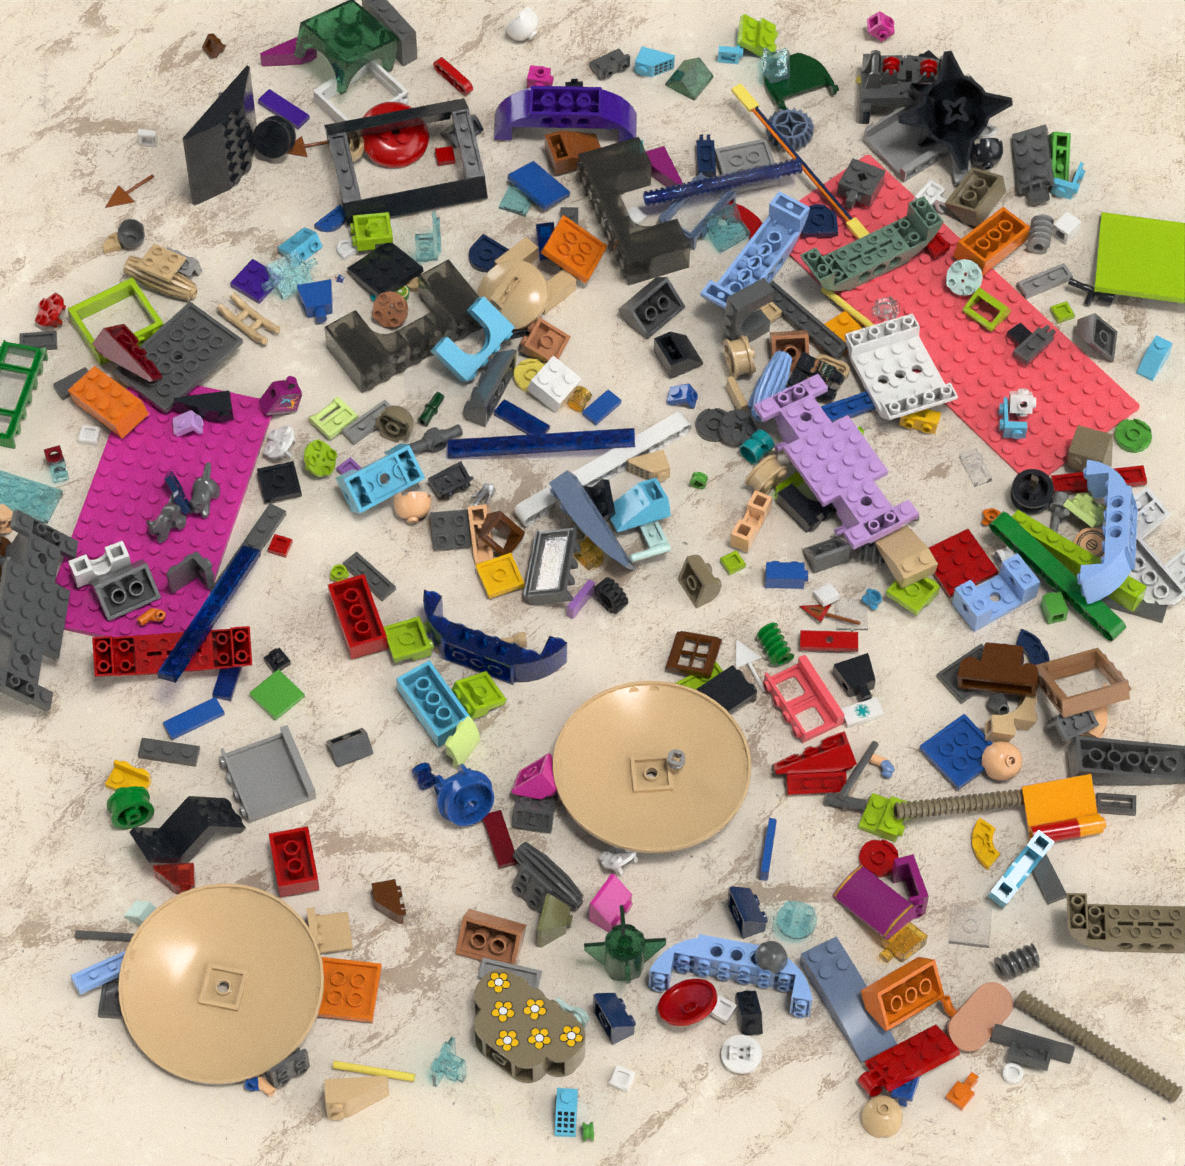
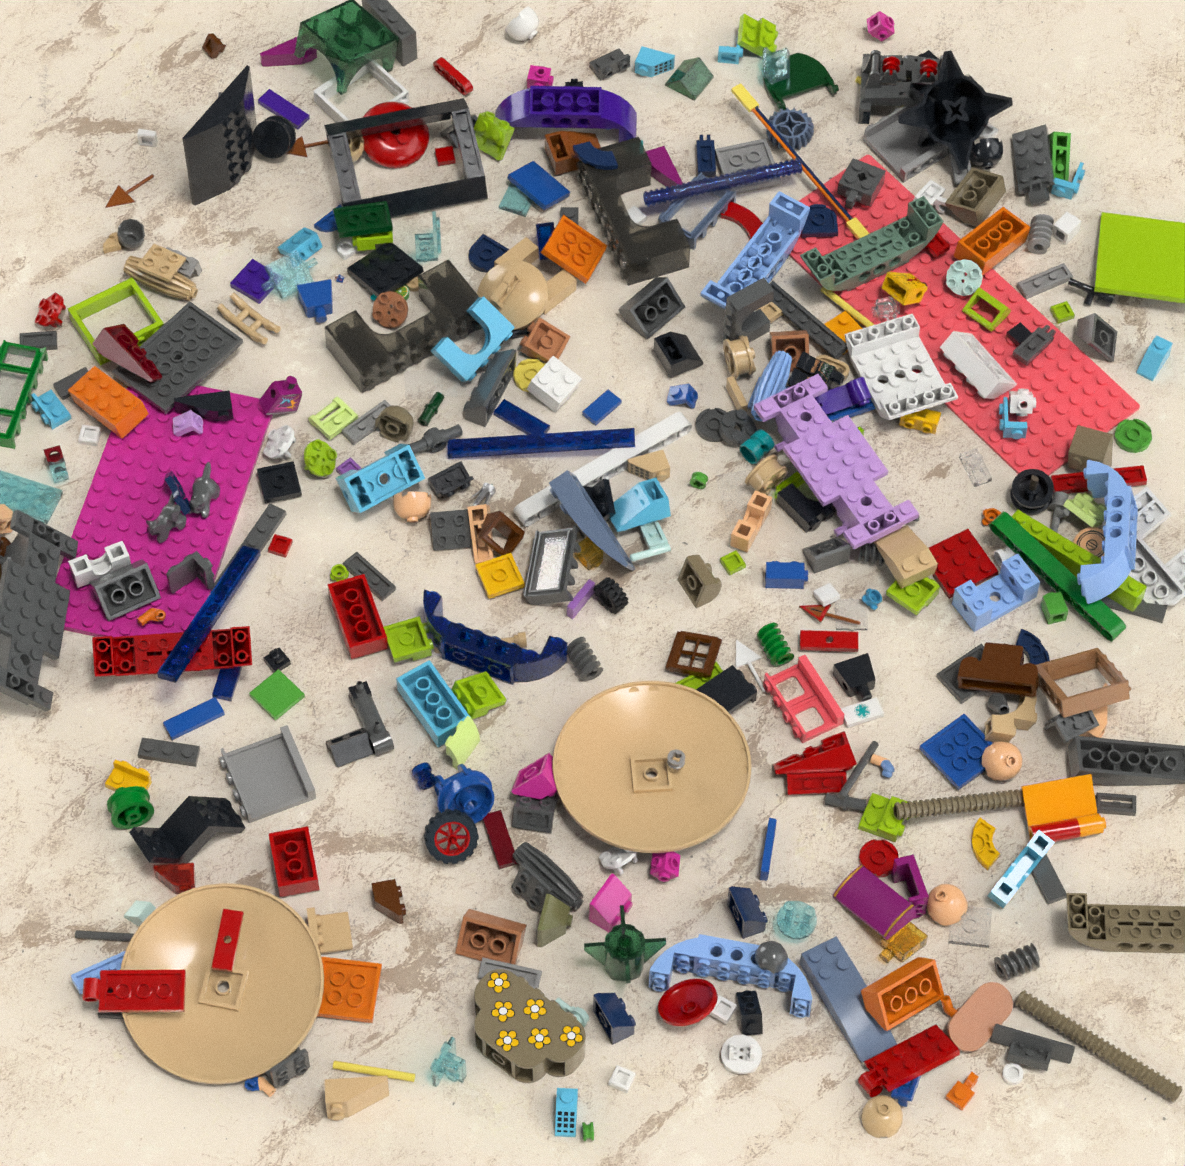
(50, 408): none -> medium azure bracket
(137, 990): none -> red hinge
(229, 929): none -> red tile
(362, 219): none -> dark green plate
(363, 702): none -> dark grey piece
(447, 818): none -> black wheel
(493, 134): none -> lime plate
(579, 399): clear yellow wheel -> none
(583, 659): none -> dark grey piece
(600, 159): none -> dark blue tile
(665, 866): none -> dark pink brick
(726, 228): clear light blue bracket -> none
(845, 396): none -> dark purple door
(904, 287): none -> yellow torso
(946, 904): none -> light nougat cylinder
(977, 365): none -> white slope

